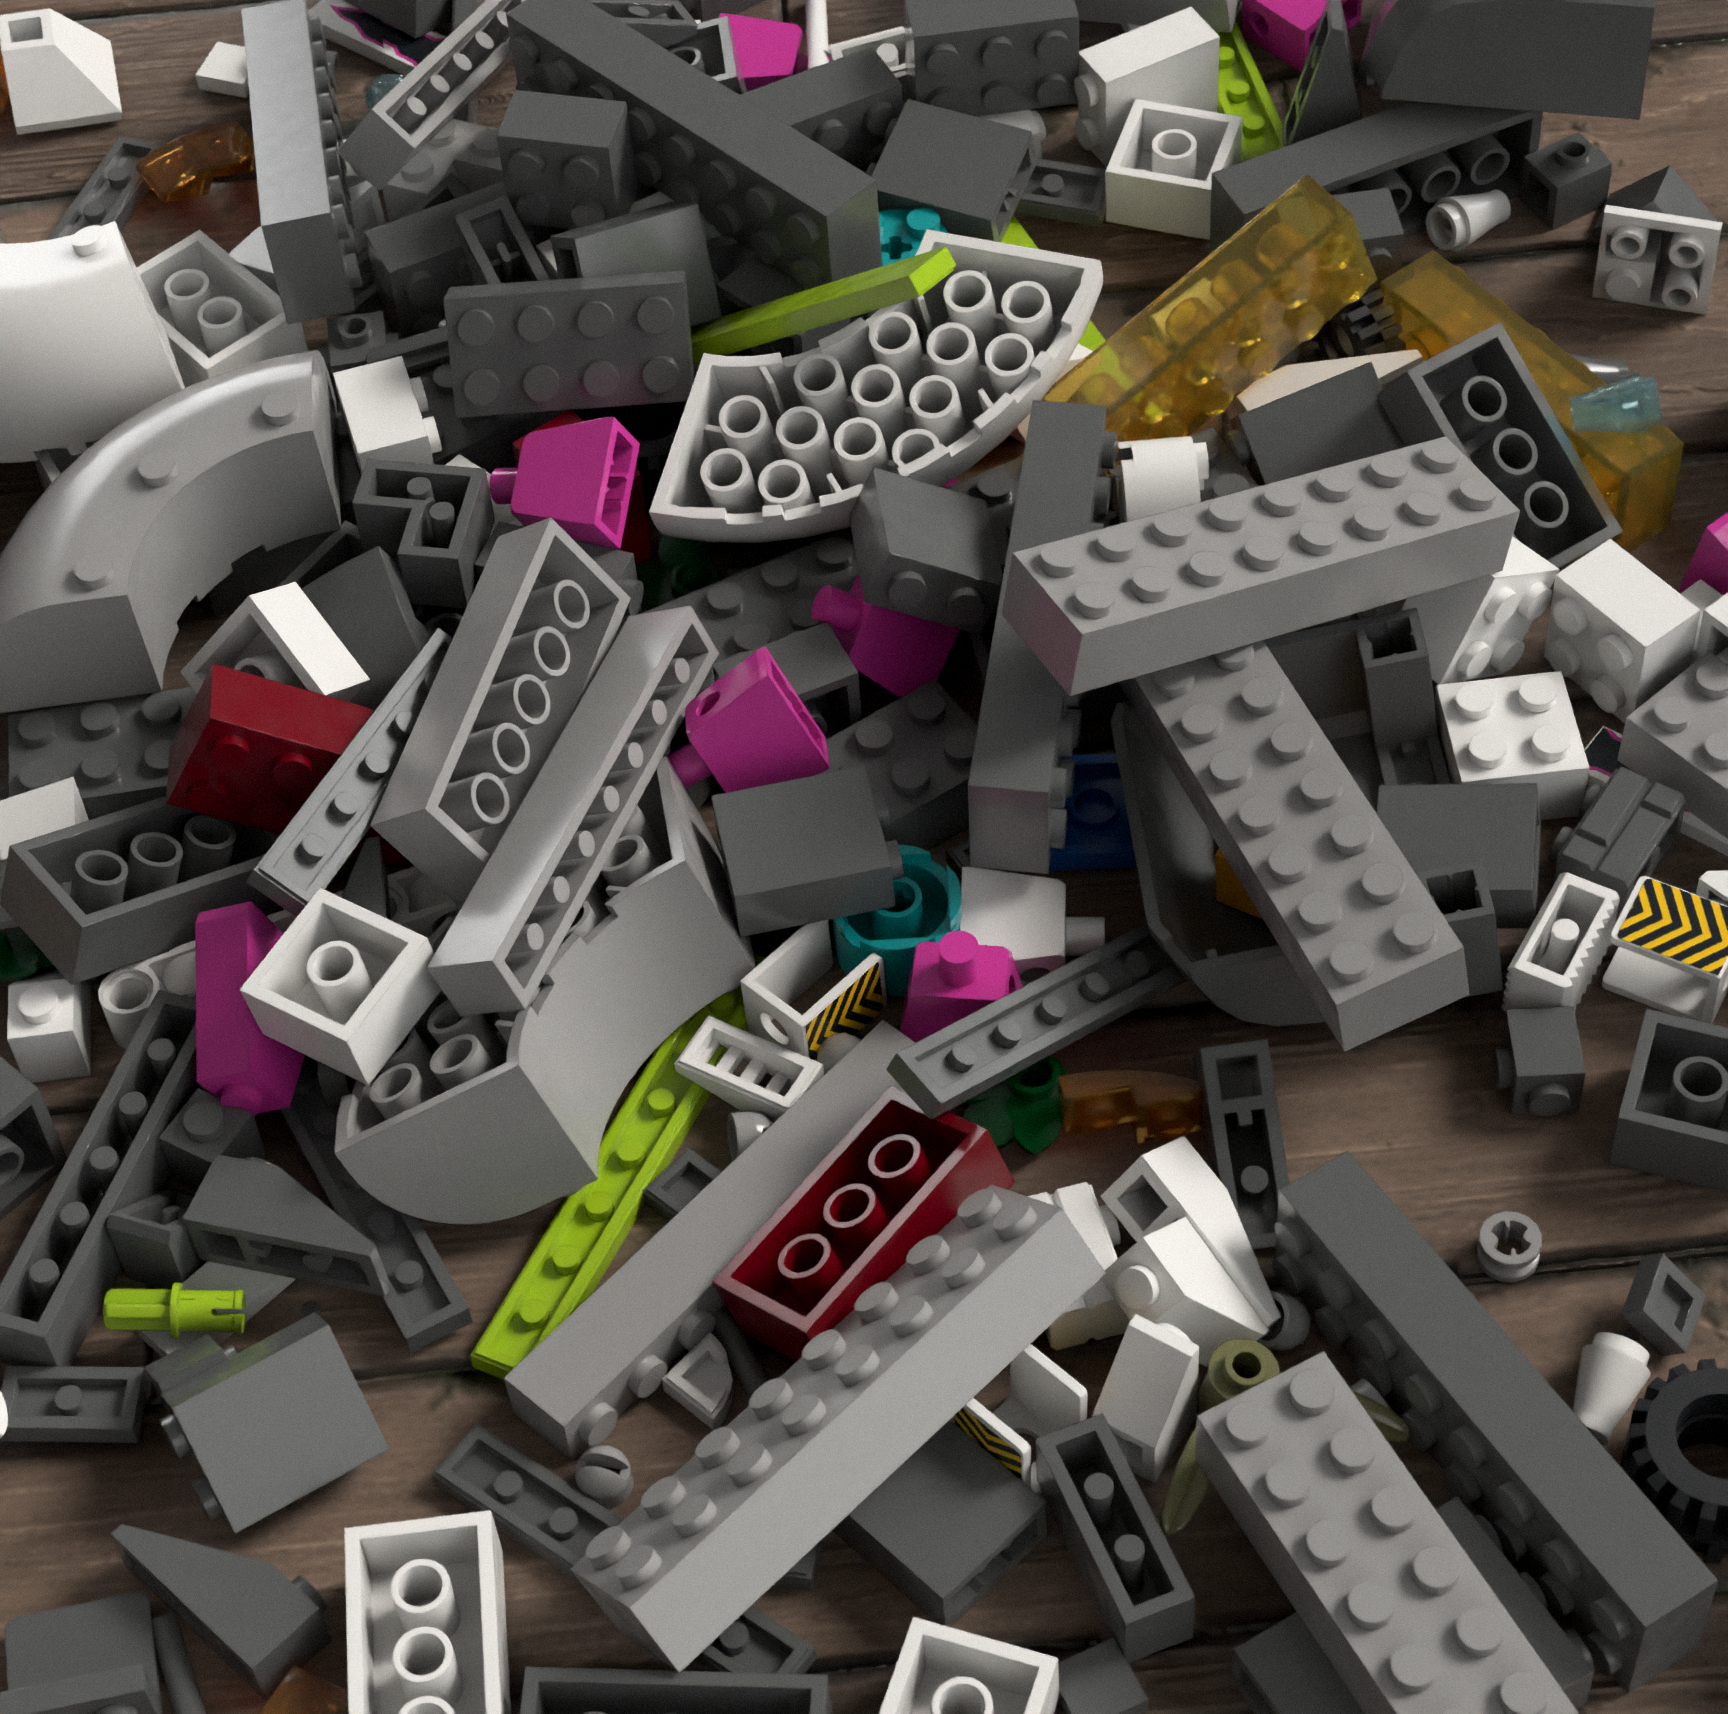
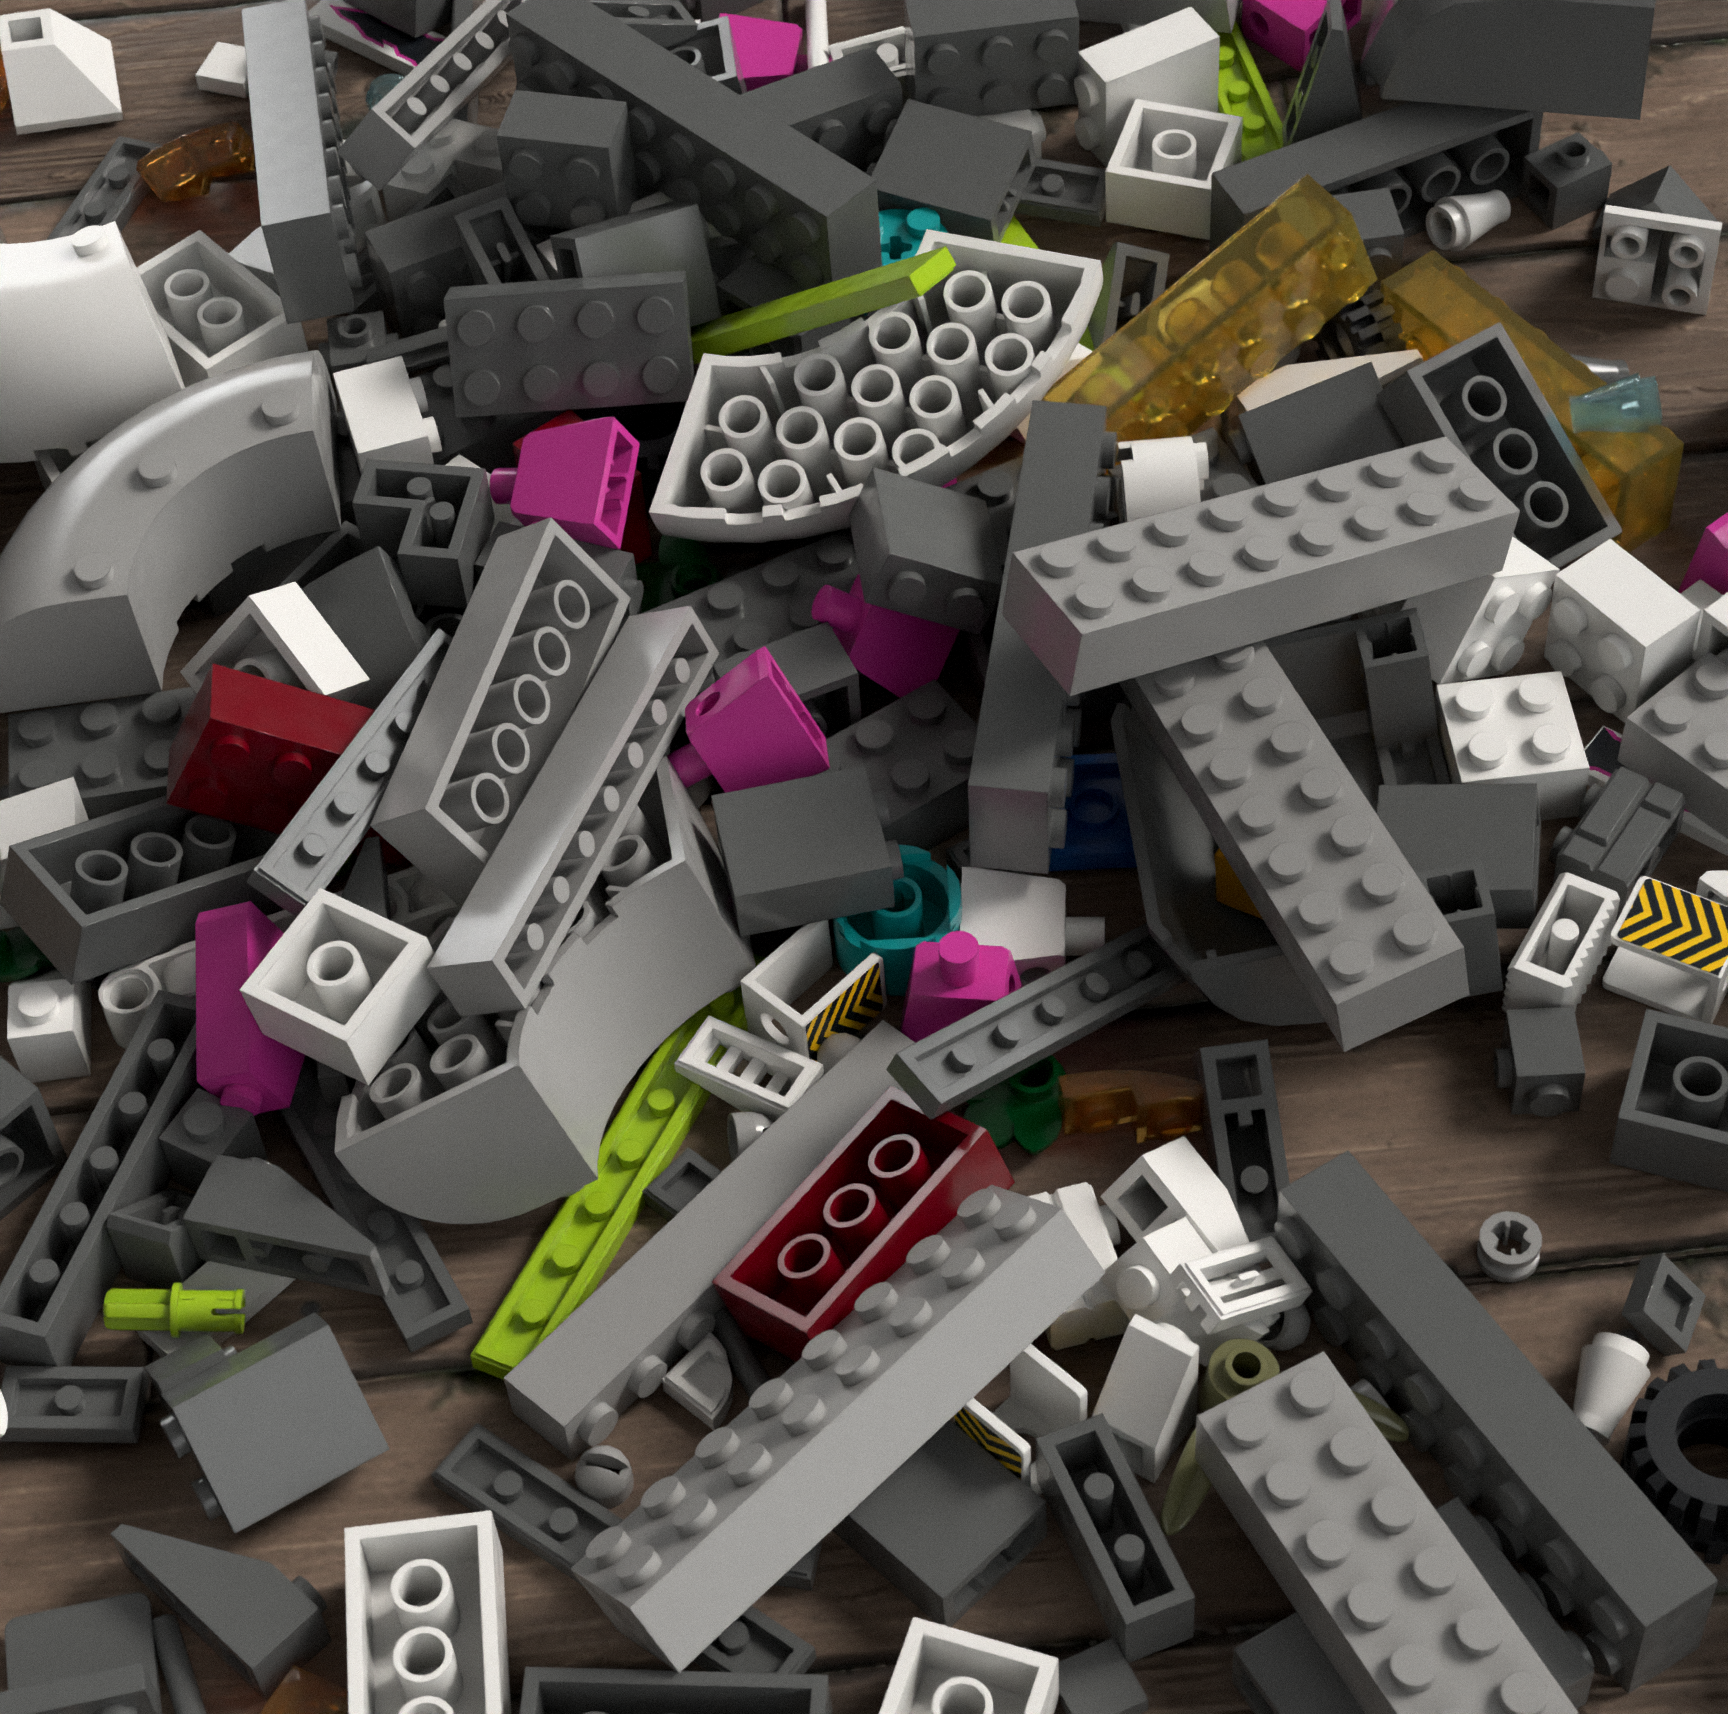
(1130, 283): none -> dark grey slope
(1211, 1299): none -> white tile

